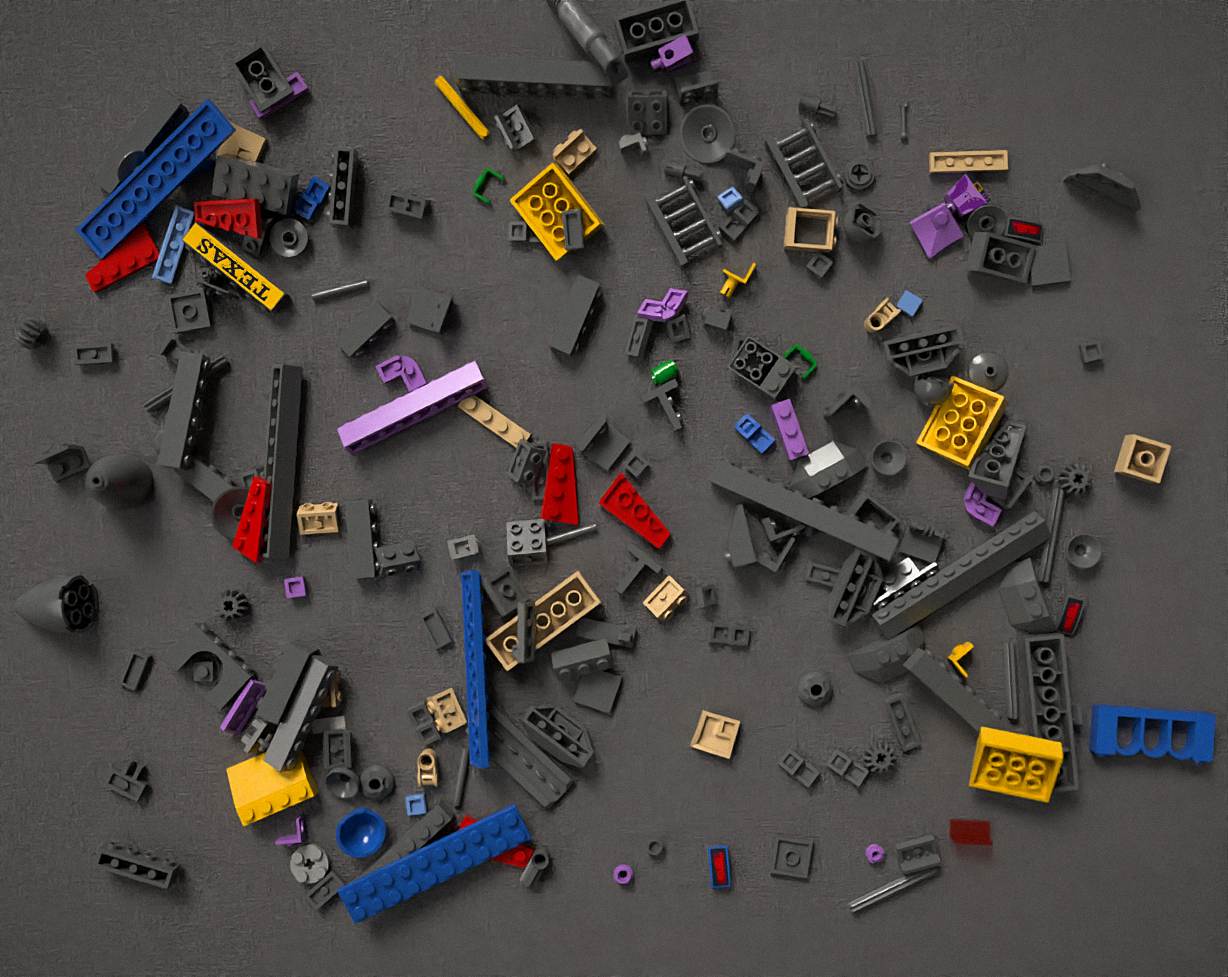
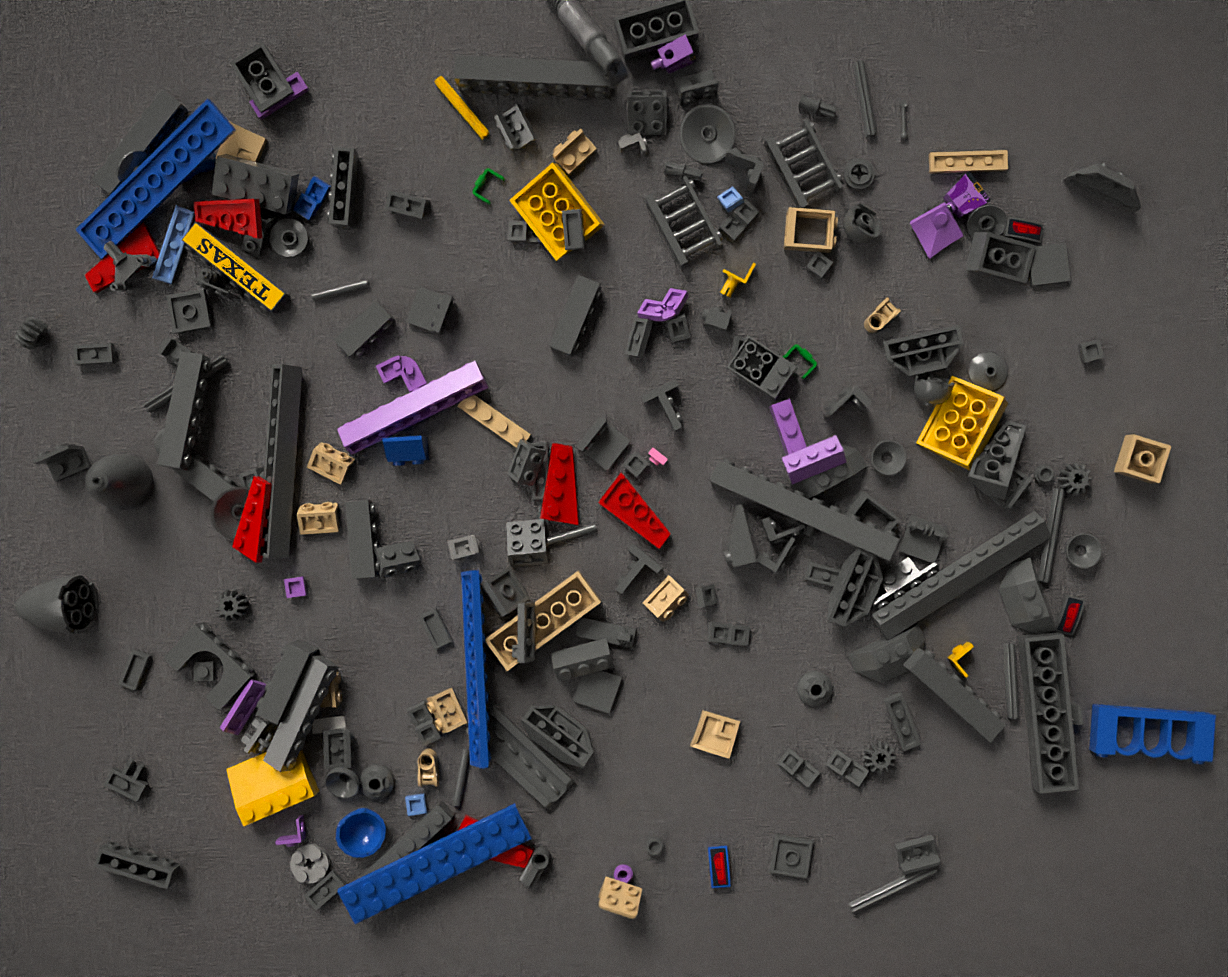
(126, 266): none -> dark grey axle
(330, 462): none -> tan bracket
(406, 449): none -> blue slope
(619, 897): none -> tan bracket
(656, 457): none -> bright pink plate
(664, 372): green brick -> none
(754, 434): blue slope -> none
(814, 459): none -> medium lavender brick
(875, 858): medium lavender plate -> none
(908, 303): medium blue tile -> none
(970, 832): clear red panel -> none
(979, 508): medium lavender plate -> none
(1015, 764): yellow slope -> none

